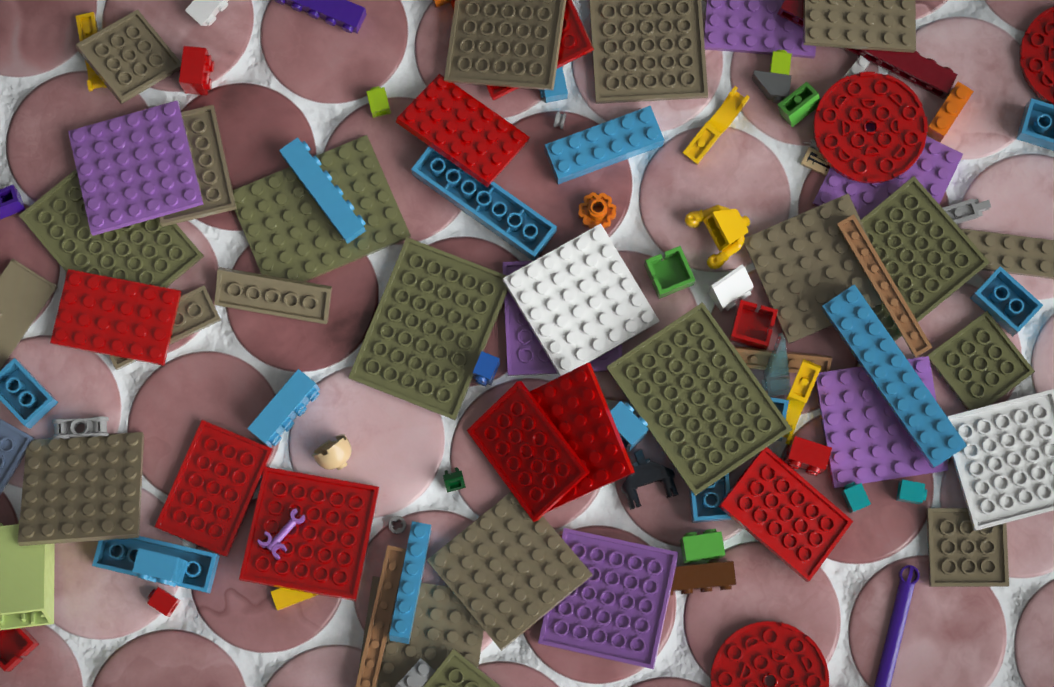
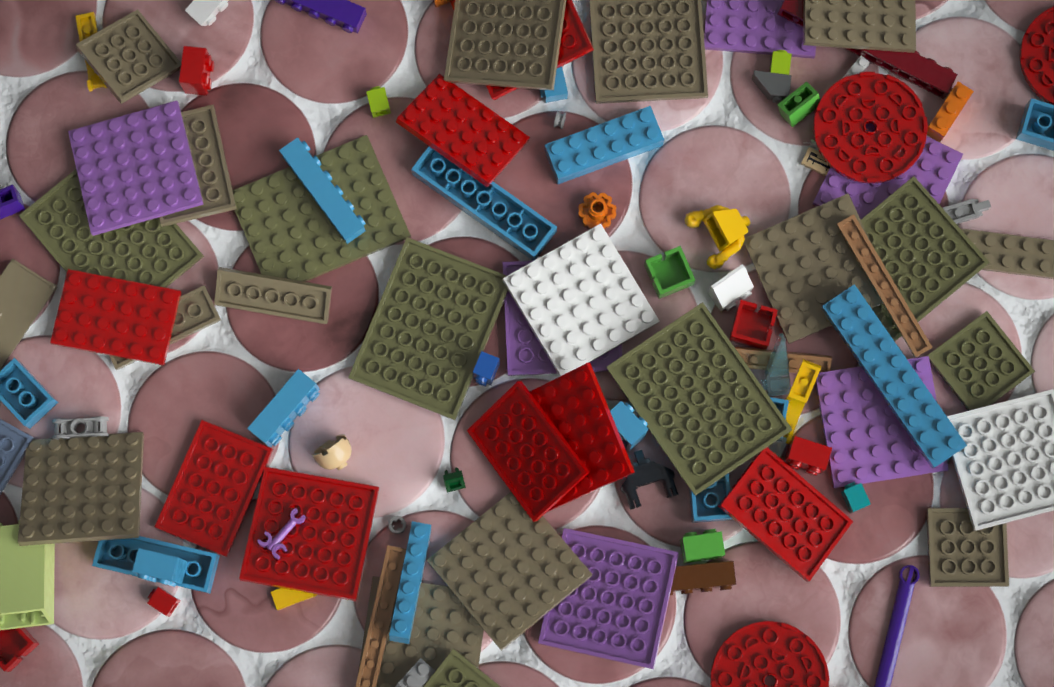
(715, 126): yellow piece -> none
(911, 492): teal brick -> none
(1006, 301): dark azure brick -> none

